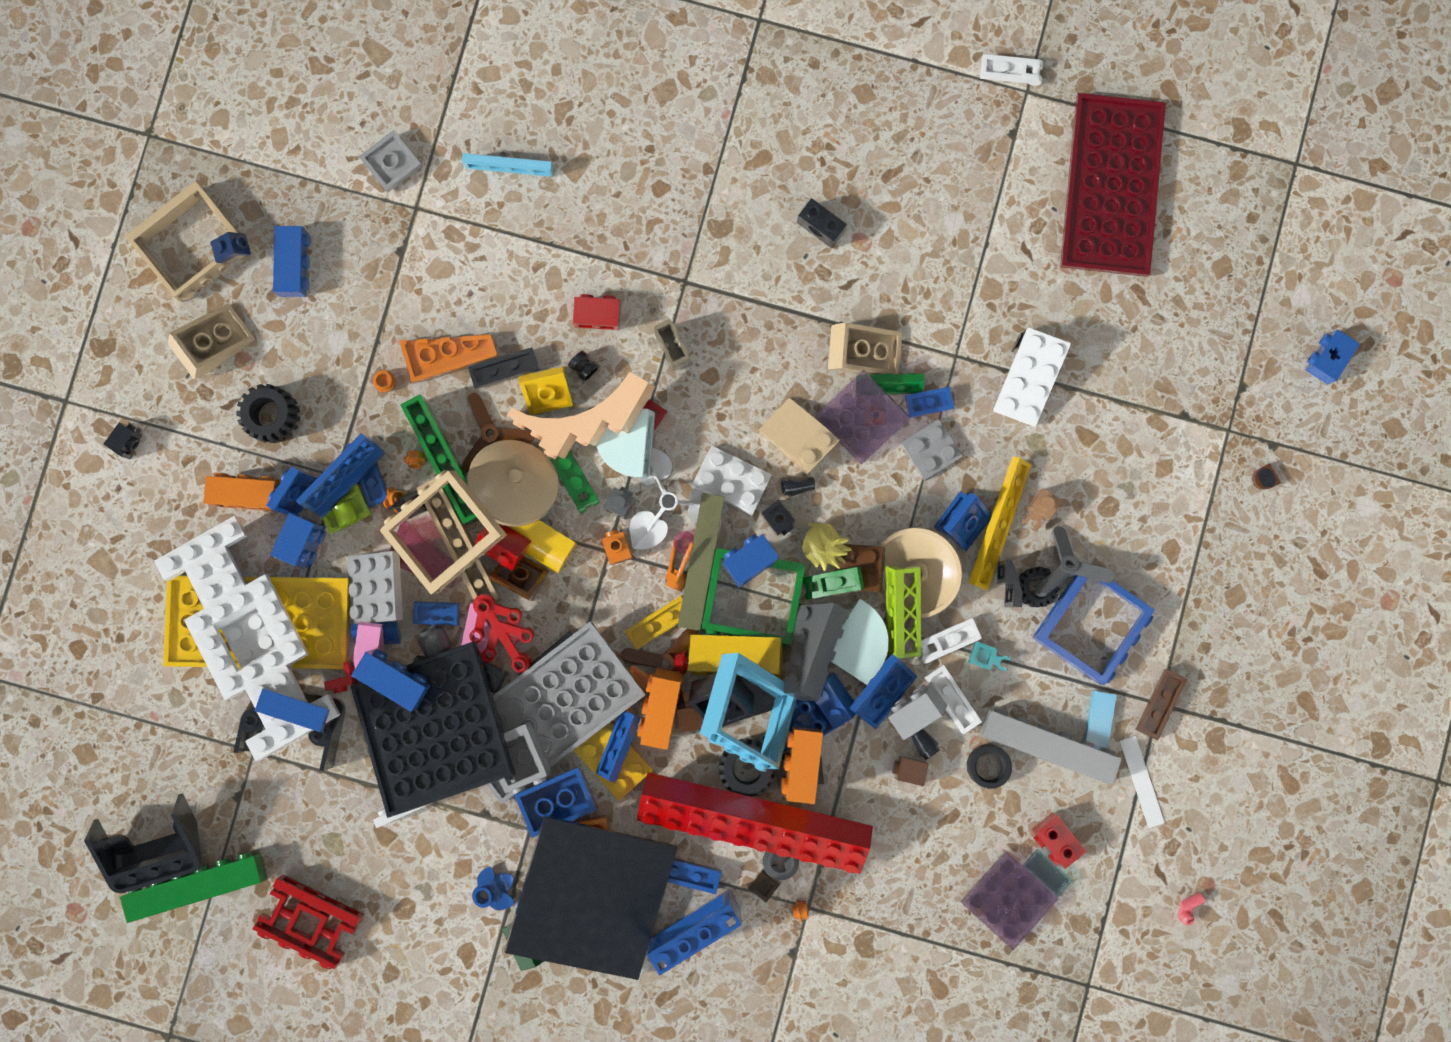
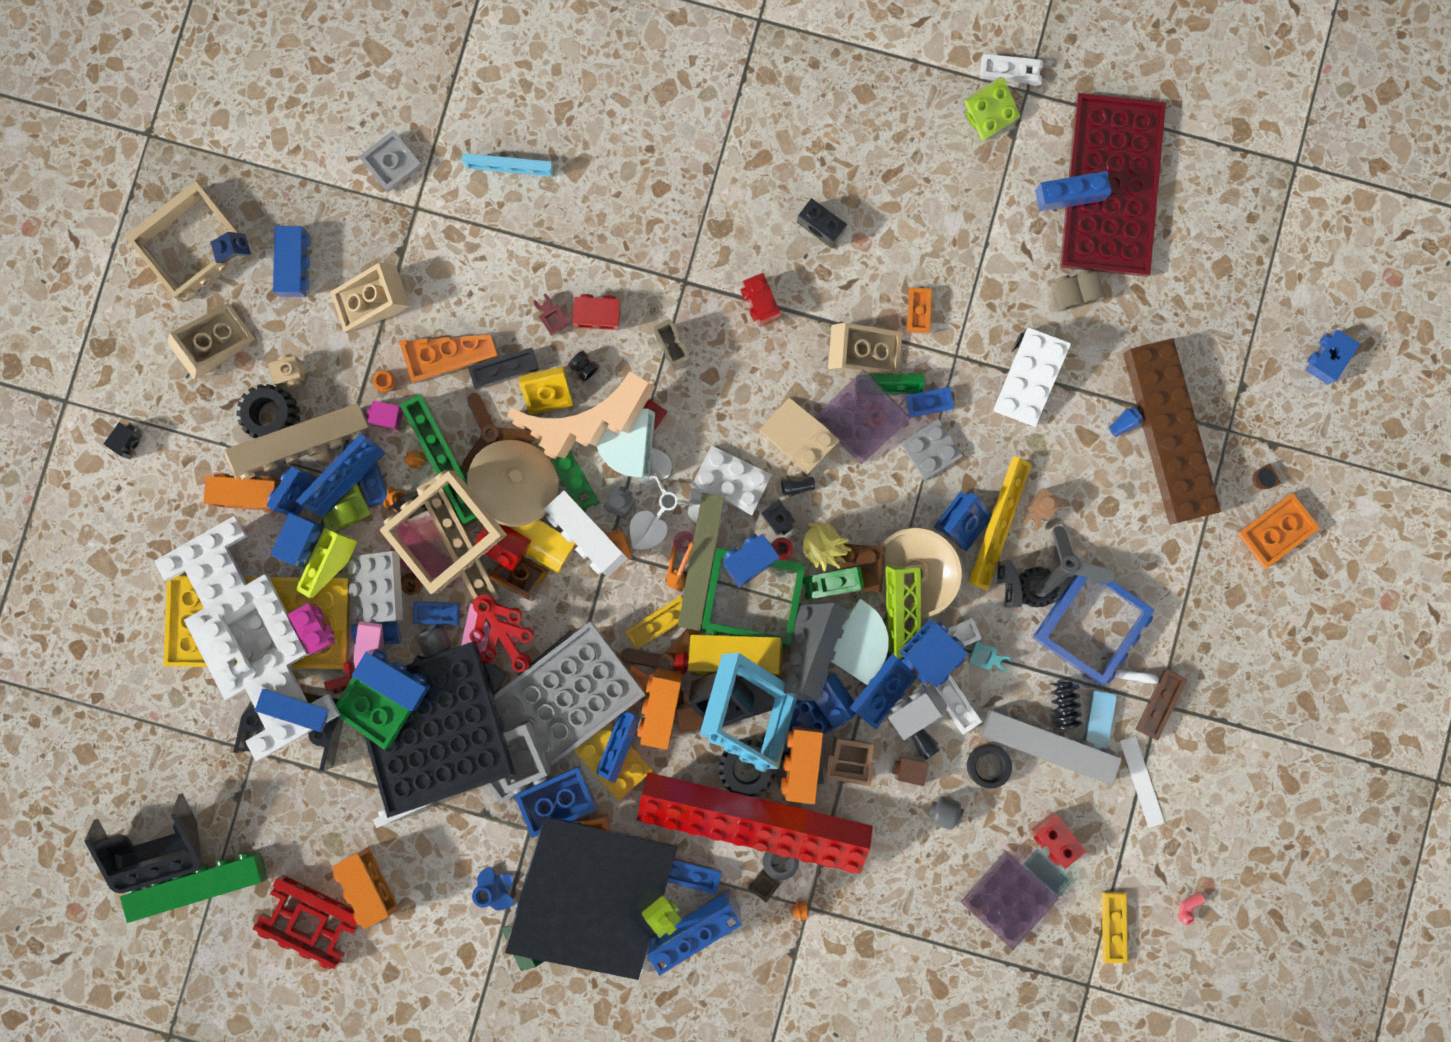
(224, 647): none -> white plate
(288, 371): none -> tan brick
(295, 441): none -> tan brick
(312, 628): none -> dark pink brick
(327, 559): none -> neon yellow slope
(365, 888): none -> orange brick
(370, 297): none -> tan slope
(371, 713): none -> green plate
(385, 415): none -> dark pink brick
(407, 587): none -> reddish brown plate
(552, 317): none -> dark red plate
(586, 534): none -> white brick
(662, 916): none -> lime brick
(761, 300): none -> red brick
(786, 543): none -> red cone
(850, 761): none -> medium nougat plate
(919, 310): none -> orange plate
(933, 653): none -> blue brick
(946, 813): none -> dark grey head
(991, 108): none -> lime plate
(1066, 705): none -> black piece
(1073, 191): none -> blue brick
(1078, 290): none -> dark tan brick
(1114, 927): none -> yellow tile
(1126, 421): none -> blue cone
(1137, 676): none -> white piece
(1171, 431): none -> reddish brown brick
(1278, 530): none -> orange plate

